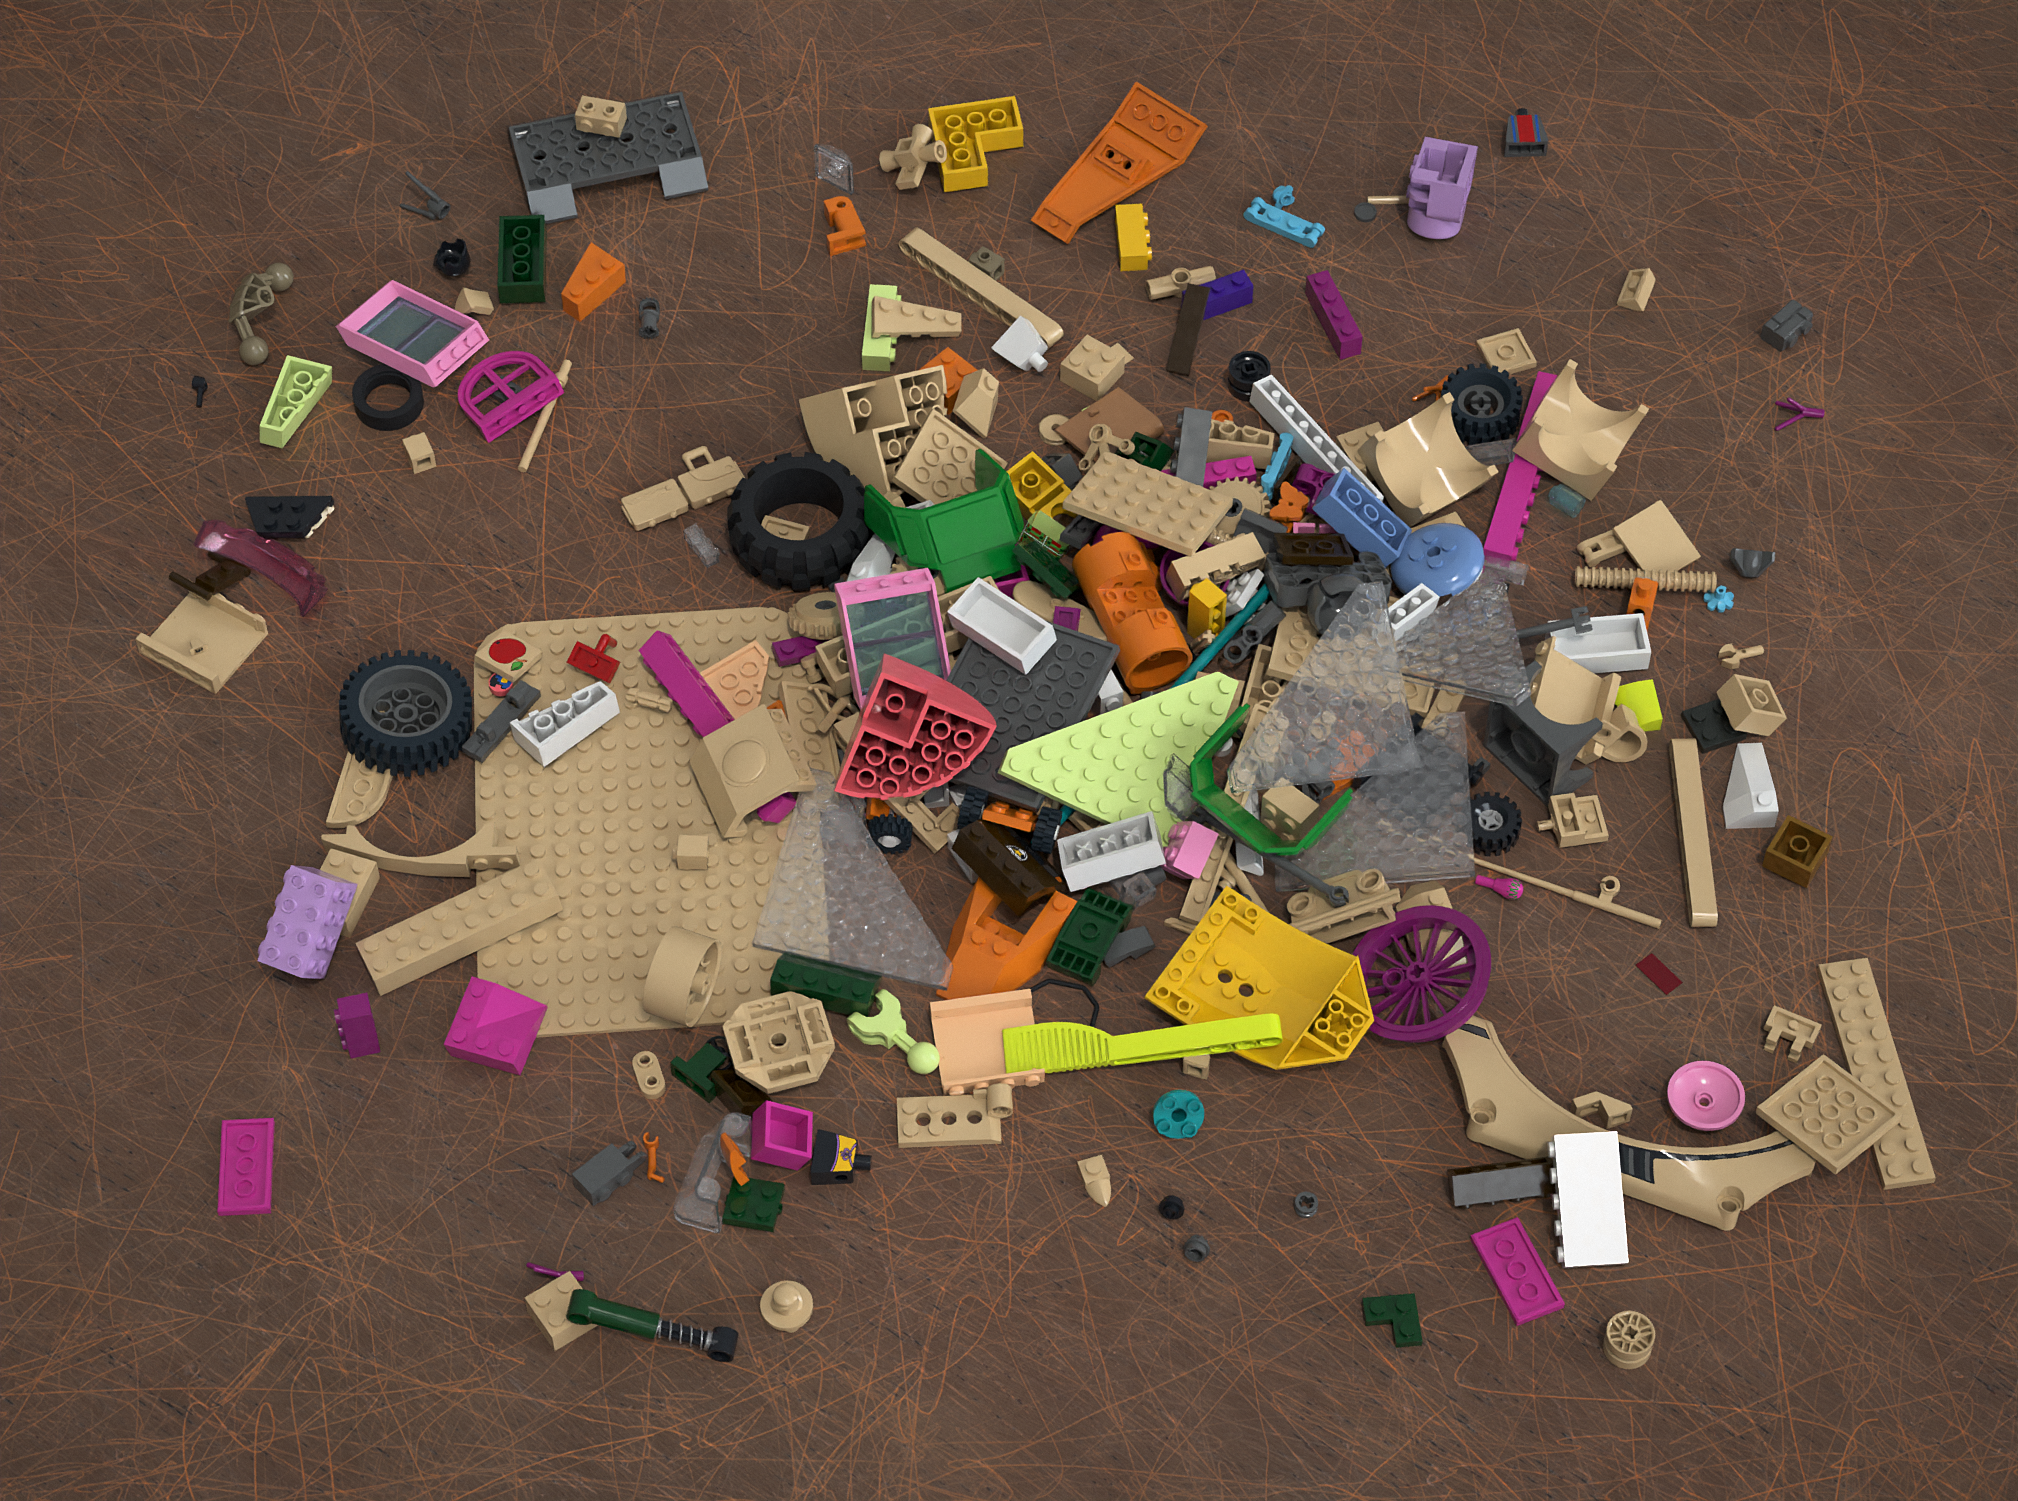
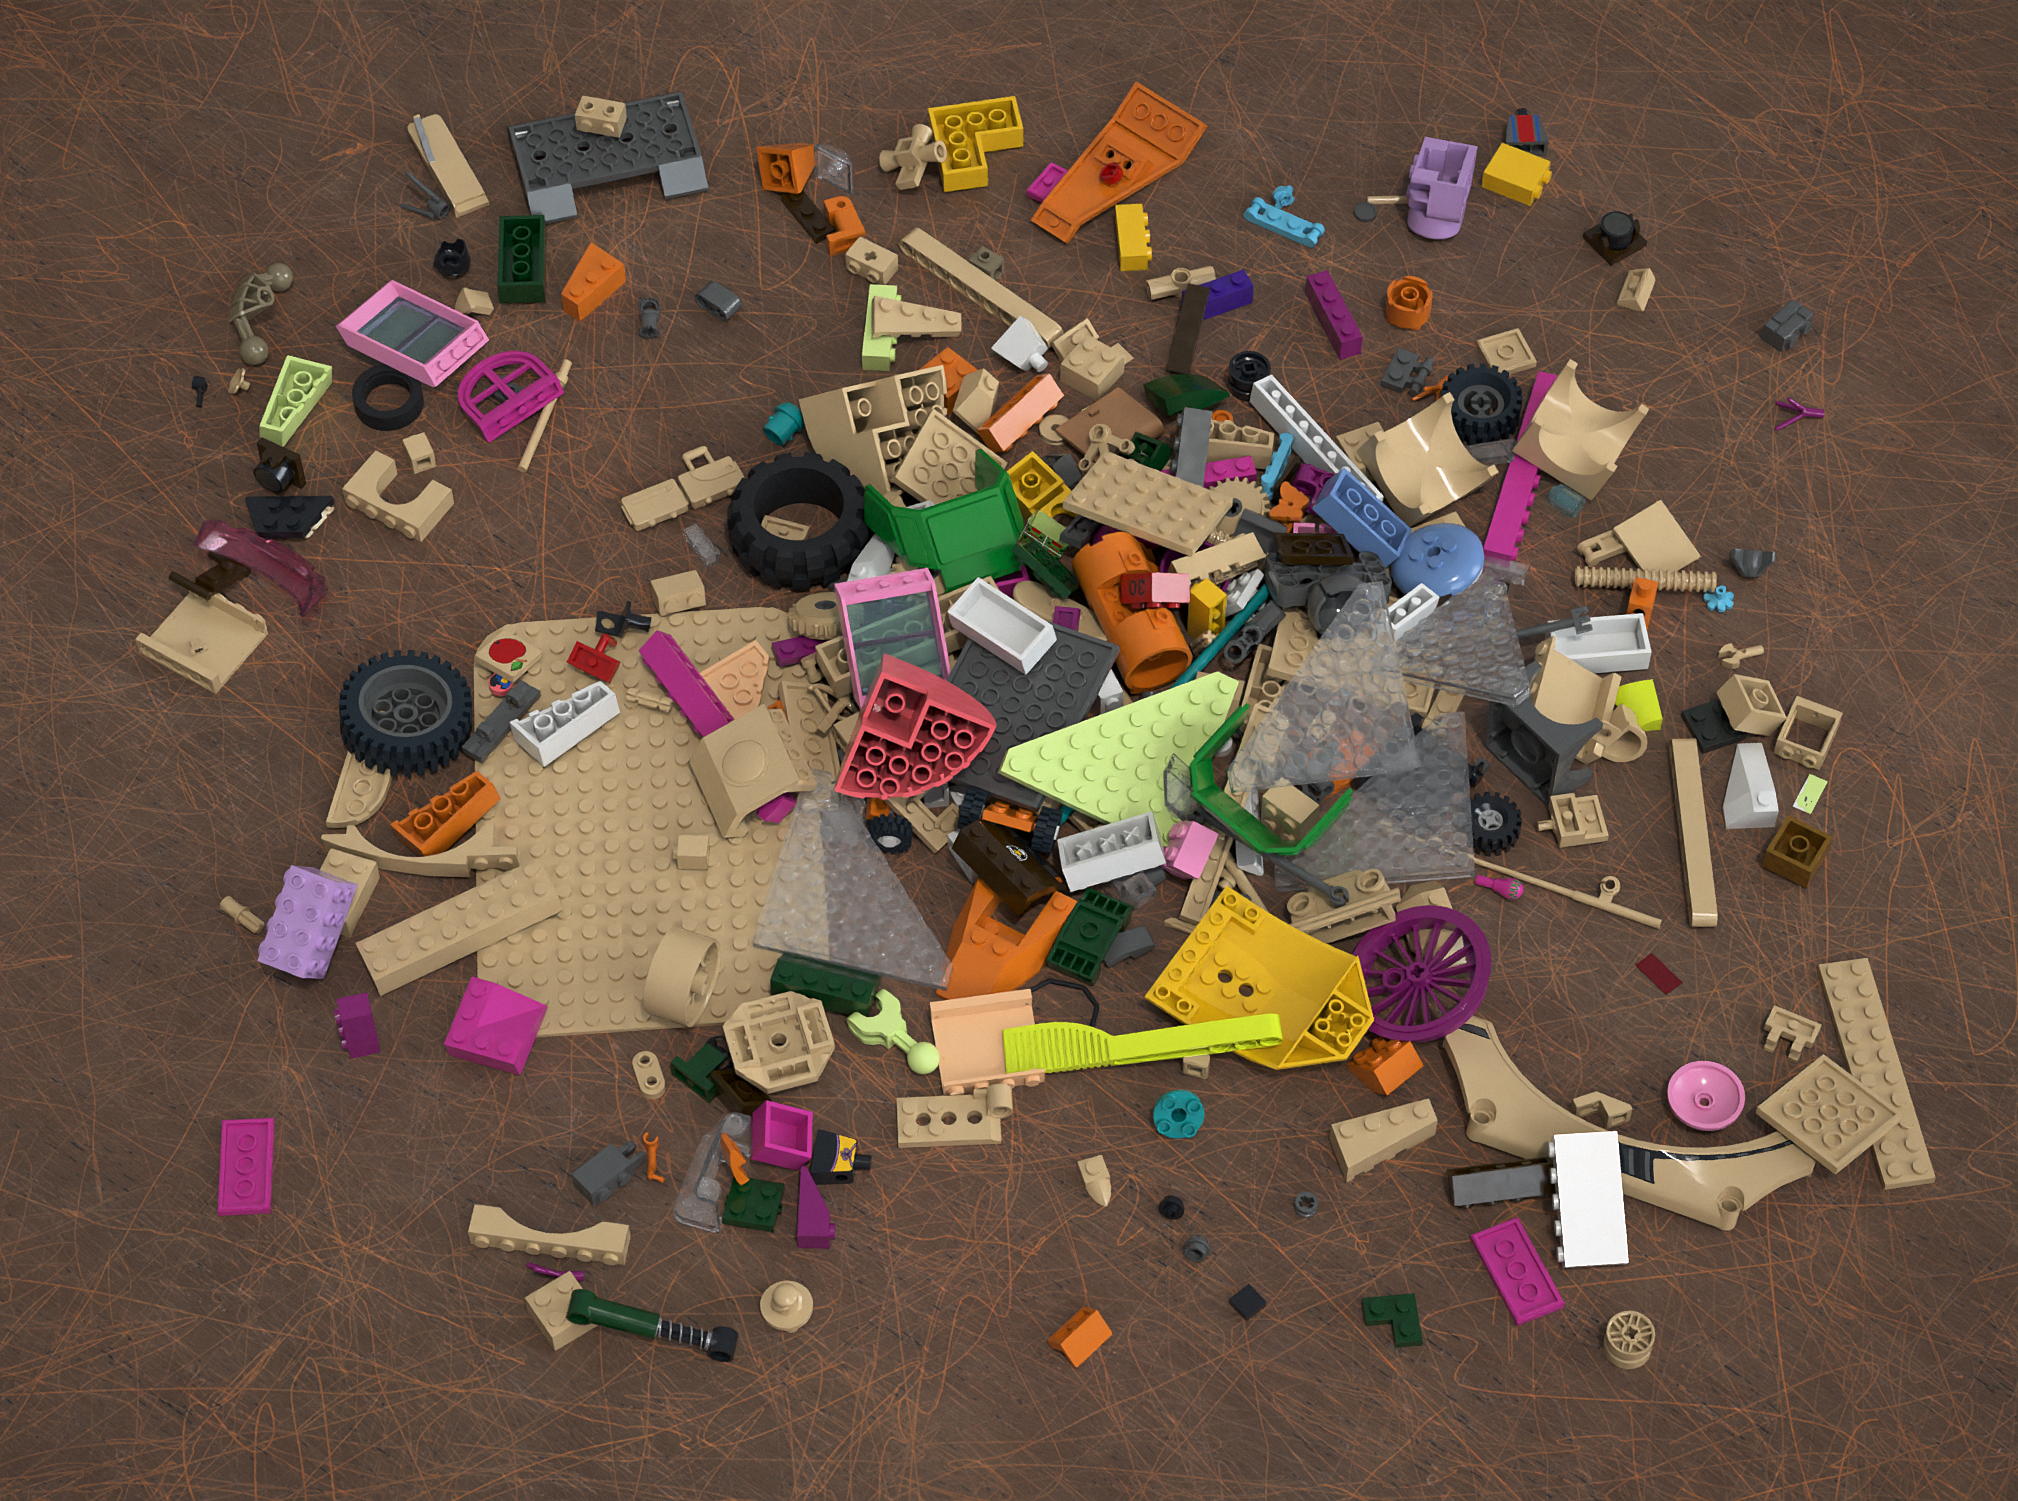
(238, 382): none -> tan plant
(241, 914): none -> tan axle
(276, 467): none -> piece
(413, 518): none -> tan arch
(447, 164): none -> tan piece
(447, 816): none -> orange wedge
(602, 1242): none -> tan arch
(622, 622): none -> black bracket
(678, 592): none -> tan brick
(718, 301): none -> dark grey beam
(784, 423): none -> teal piece
(785, 166): none -> orange slope
(808, 215): none -> dark brown plate
(813, 1216): none -> magenta slope
(871, 261): none -> tan brick
(1020, 413): none -> brick
(1046, 182): none -> dark pink plate
(1070, 339): none -> tan plate
(1081, 1335): none -> orange panel
(1111, 173): none -> red tile
(1155, 590): none -> brick
(1183, 390): none -> dark green slope
(1247, 1302): none -> black tile
(1380, 1136): none -> tan wedge
(1385, 1064): none -> orange slope
(1400, 371): none -> dark grey plate
(1408, 303): none -> orange brick
(1516, 174): none -> yellow brick
(1615, 232): none -> piece
(1806, 711): none -> tan window
(1810, 793): none -> yellowish green sticker

